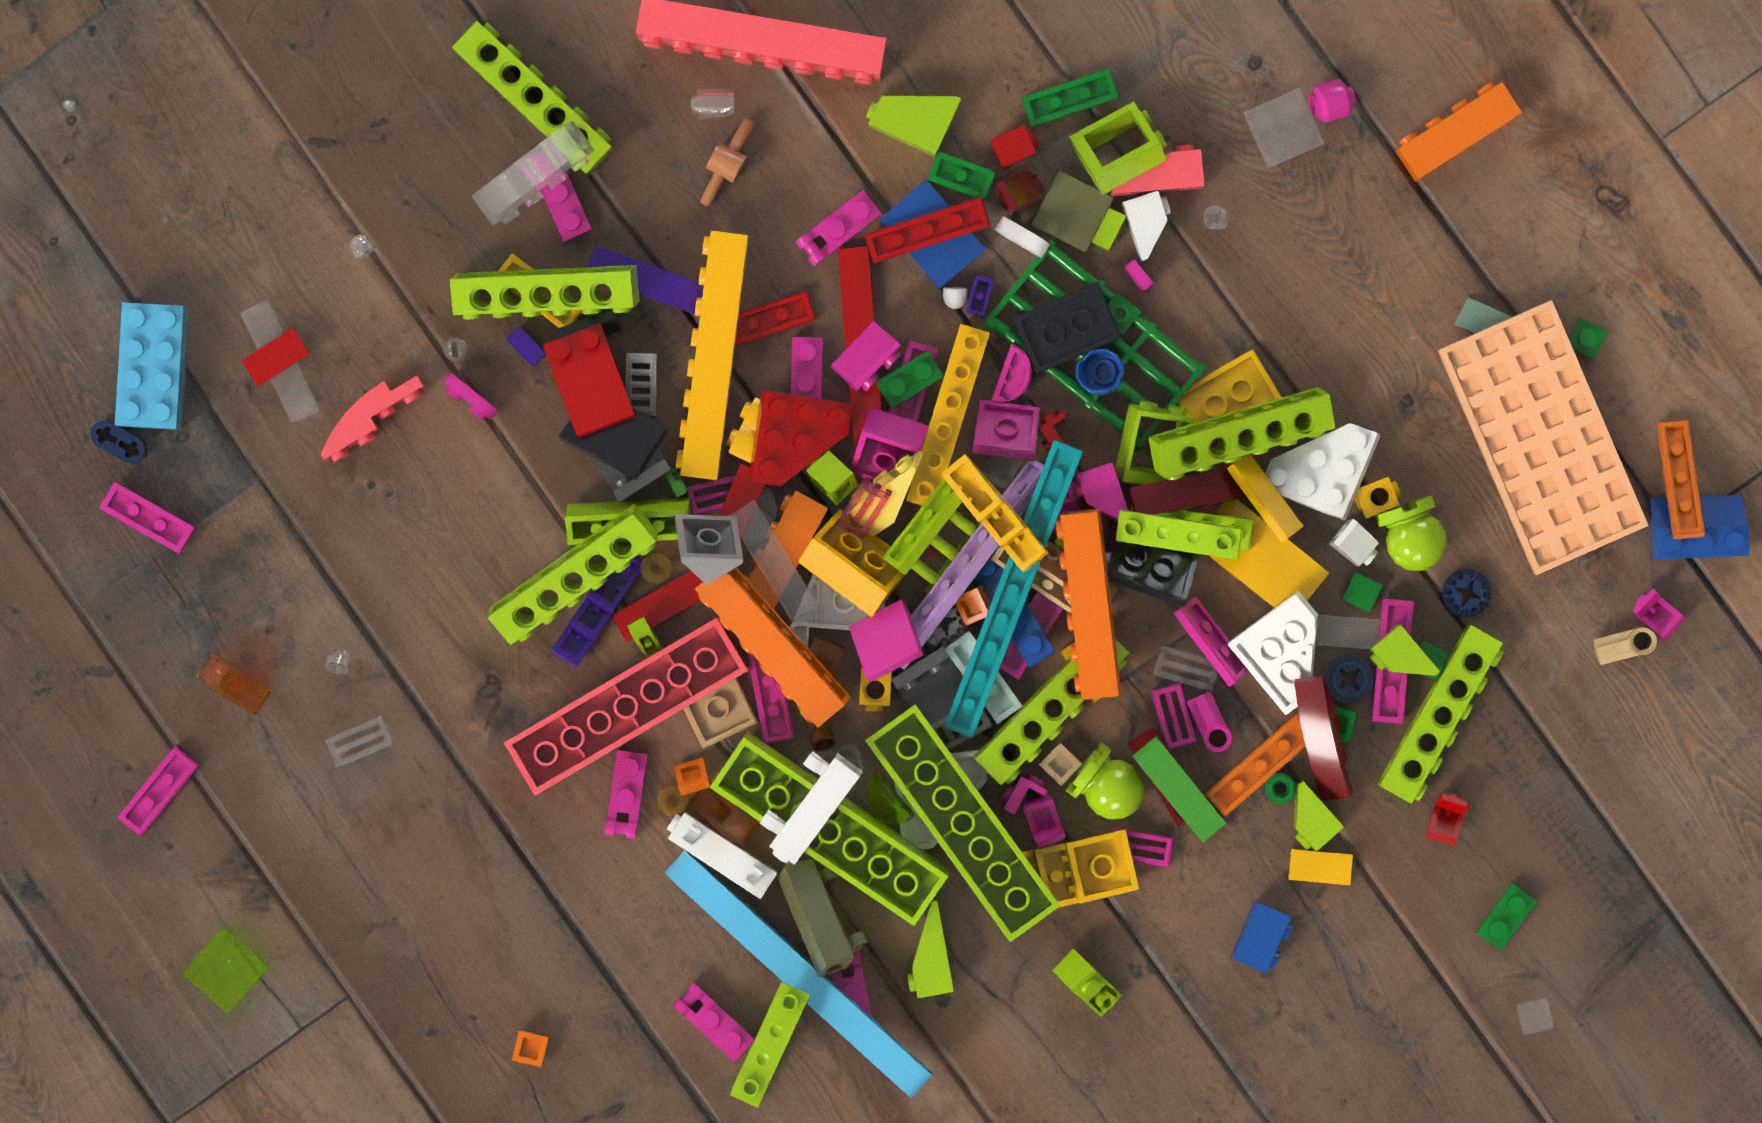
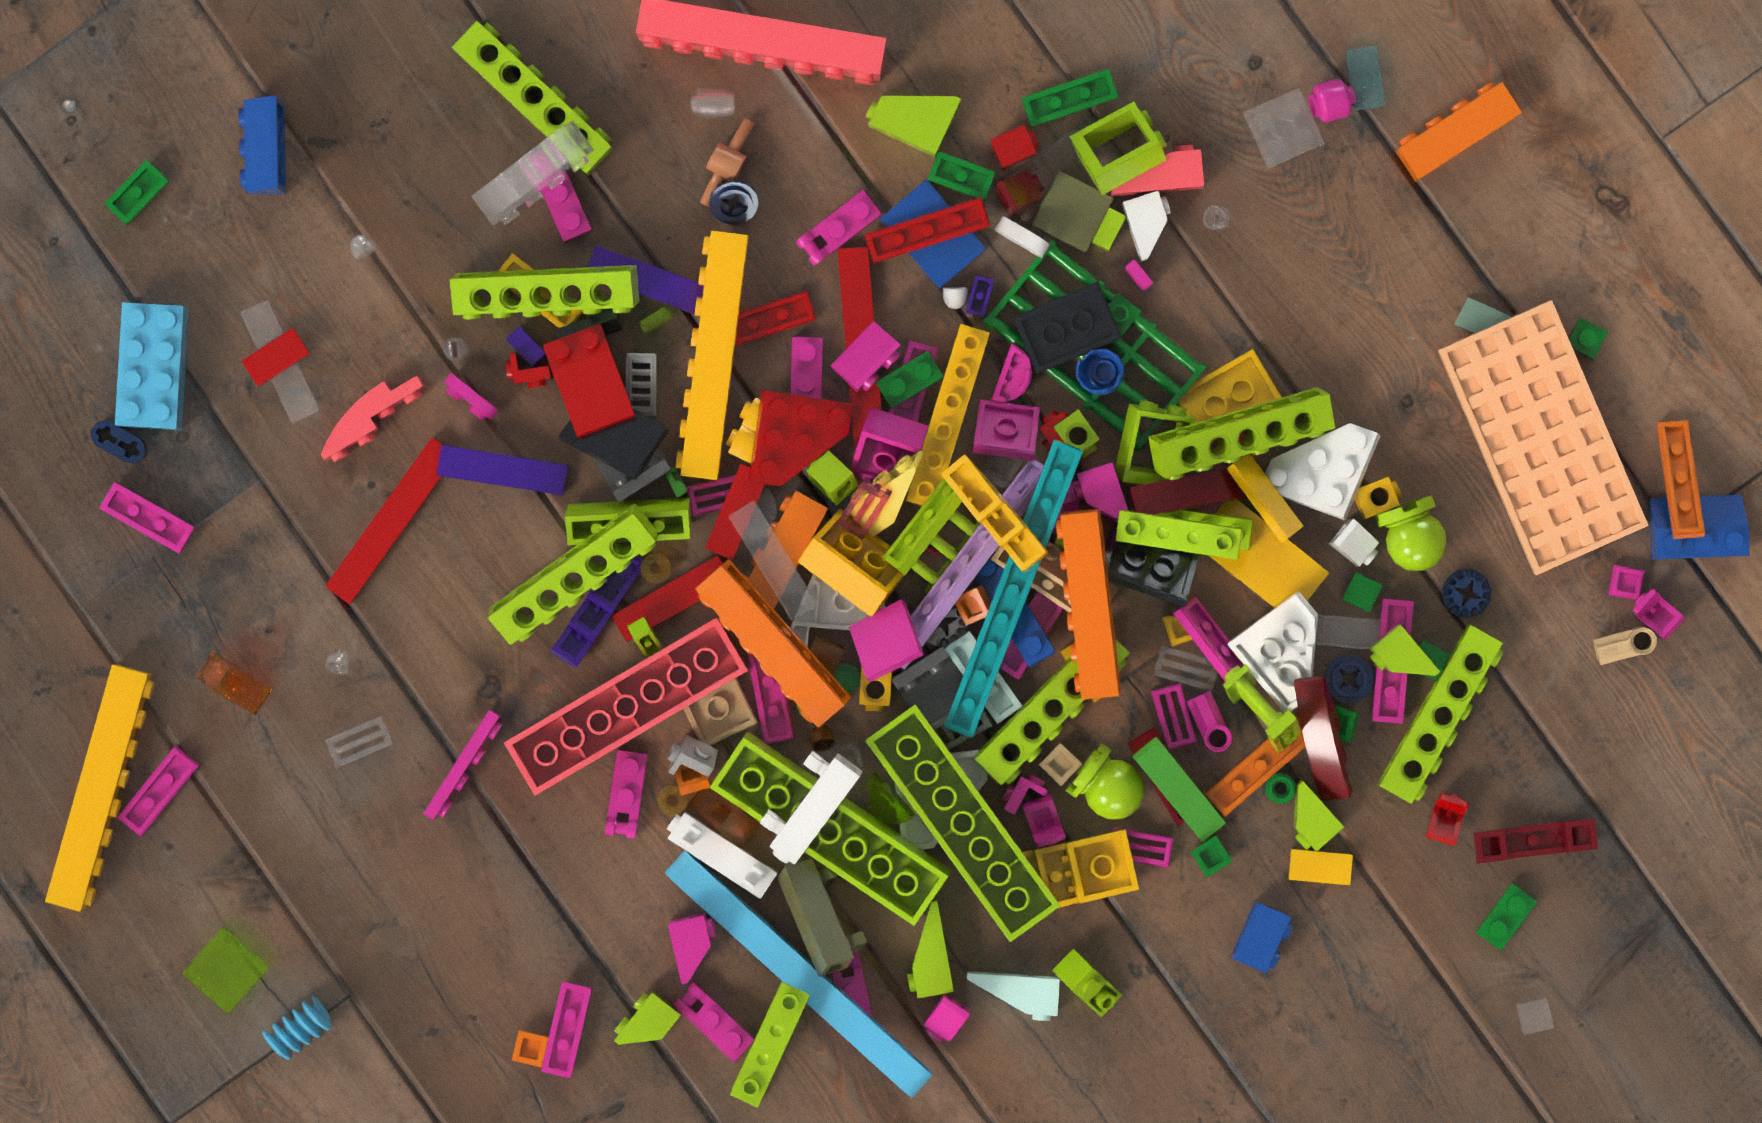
(99, 788): none -> yellow brick
(137, 192): none -> green plate
(263, 146): none -> blue slope
(299, 1029): none -> medium azure piece
(387, 525): none -> red tile
(471, 755): none -> dark pink plate
(501, 470): none -> dark purple slope
(534, 377): none -> red bracket
(566, 1029): none -> dark pink plate
(650, 1022): none -> lime slope
(655, 320): none -> clear neon green tile
(691, 941): none -> dark pink slope
(692, 754): none -> light grey bracket
(709, 544): light grey slope -> none
(738, 212): none -> dark blue gear
(848, 677): none -> green plate
(946, 1018): none -> dark pink slope
(1027, 993): none -> light aqua slope
(1077, 420): none -> lime brick
(1175, 631): none -> yellow tile
(1211, 856): none -> green plate
(1282, 728): none -> lime fence
(1365, 77): none -> clear light blue plate
(1535, 840): none -> dark red slope
(1626, 582): none -> dark pink tile

